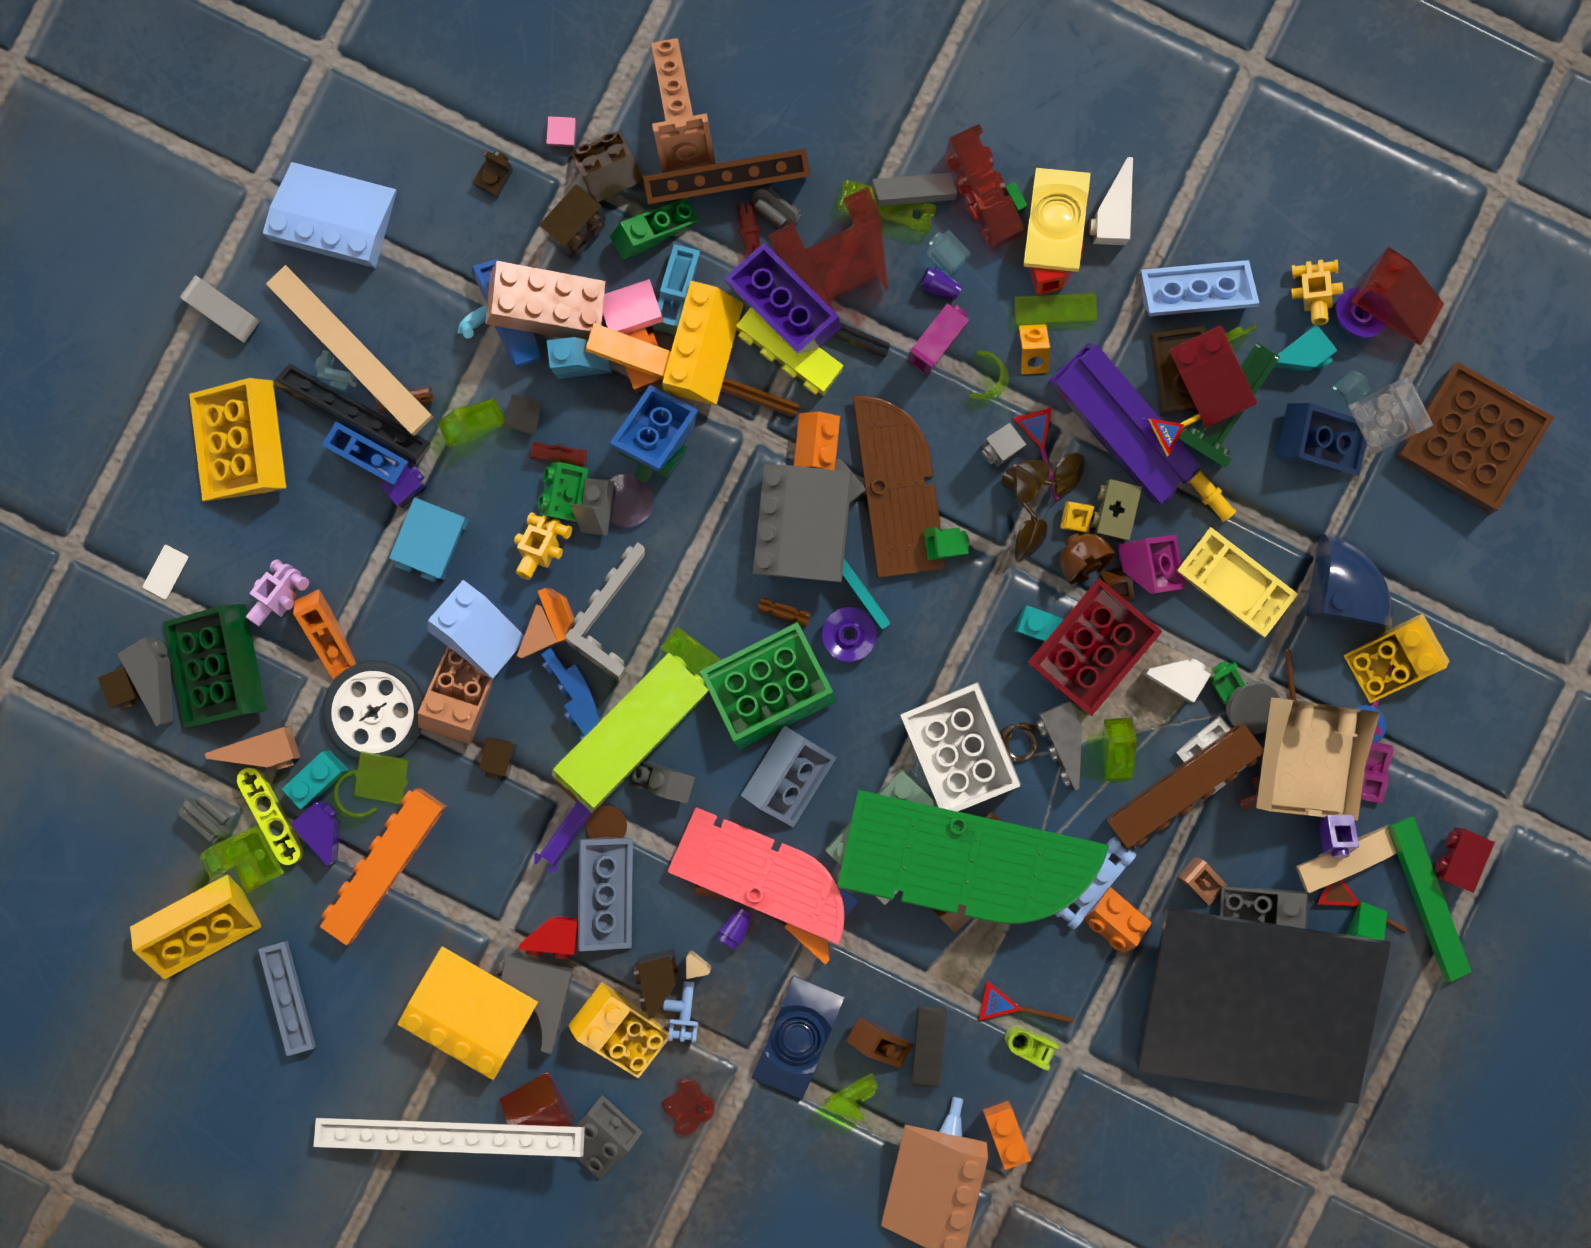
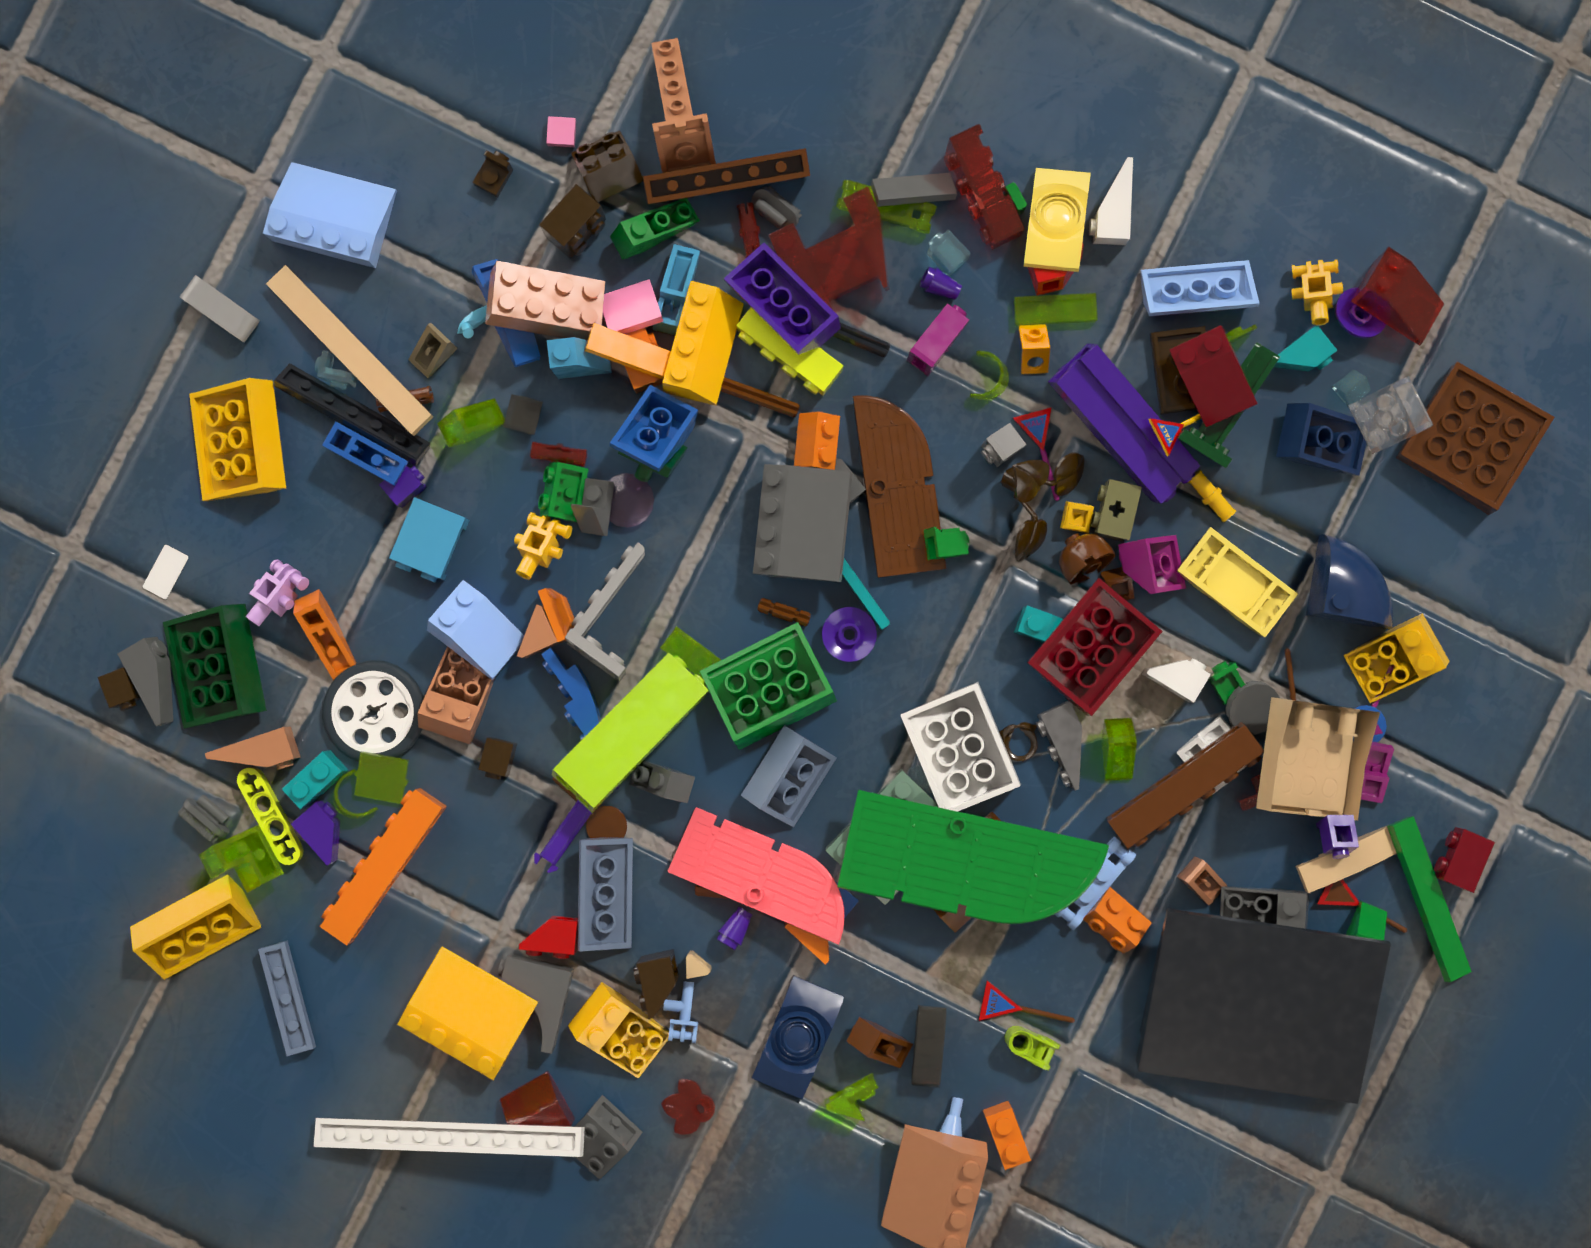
(431, 351): none -> dark tan slope

